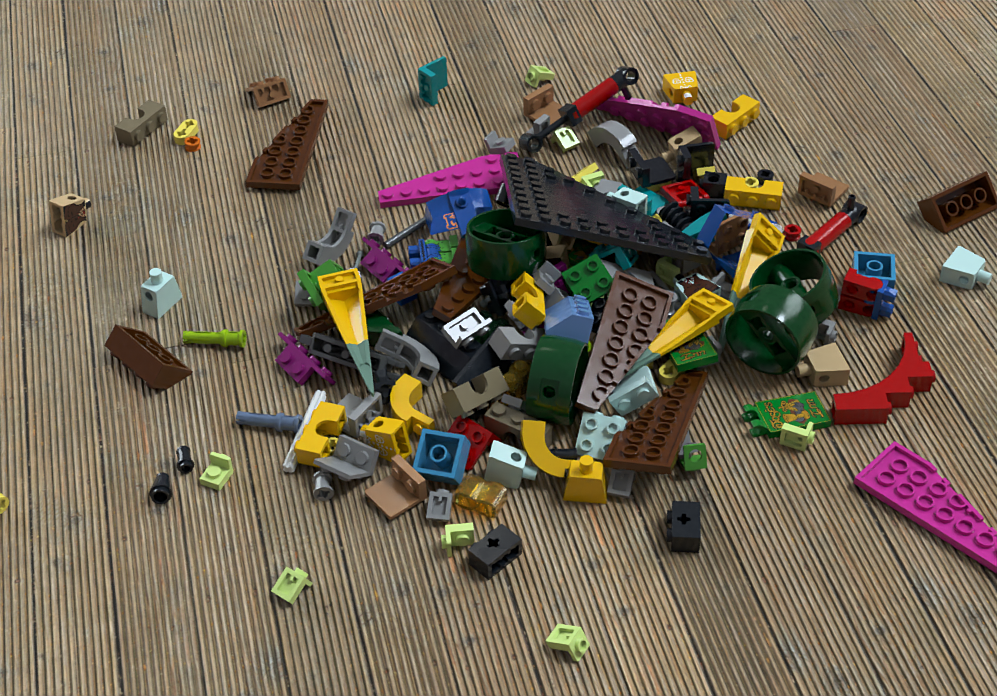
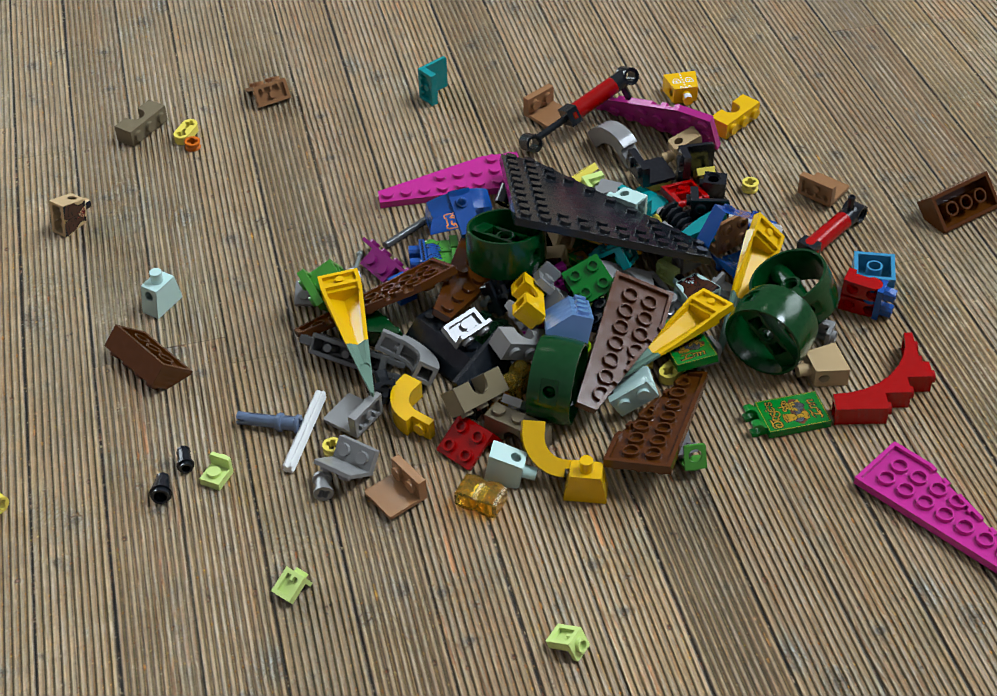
(223, 338): lime pin -> none
(289, 155): reddish brown wing -> none
(298, 363): magenta bracket -> none
(325, 420): yellow arch -> none
(335, 240): light grey arch -> none
(377, 230): light grey bush -> none
(387, 436): yellow torso -> none
(440, 505): light grey bracket -> none
(441, 456): dark azure brick -> none
(457, 535): yellowish green bracket -> none
(495, 551): black brick -> none
(498, 145): light grey bracket -> none
(538, 73): yellowish green bracket -> none
(540, 124): light grey bracket -> none
(565, 138): yellowish green bracket -> none
(568, 454): black pin -> none
(597, 433): light aqua bracket -> none
(621, 483): light grey bracket -> none
(685, 526): black brick -> none
(763, 175): black bush -> none
(765, 197): yellow arch -> none
(792, 232): red bush -> none
(797, 437): yellowish green bracket -> none
(964, 269): light aqua torso -> none

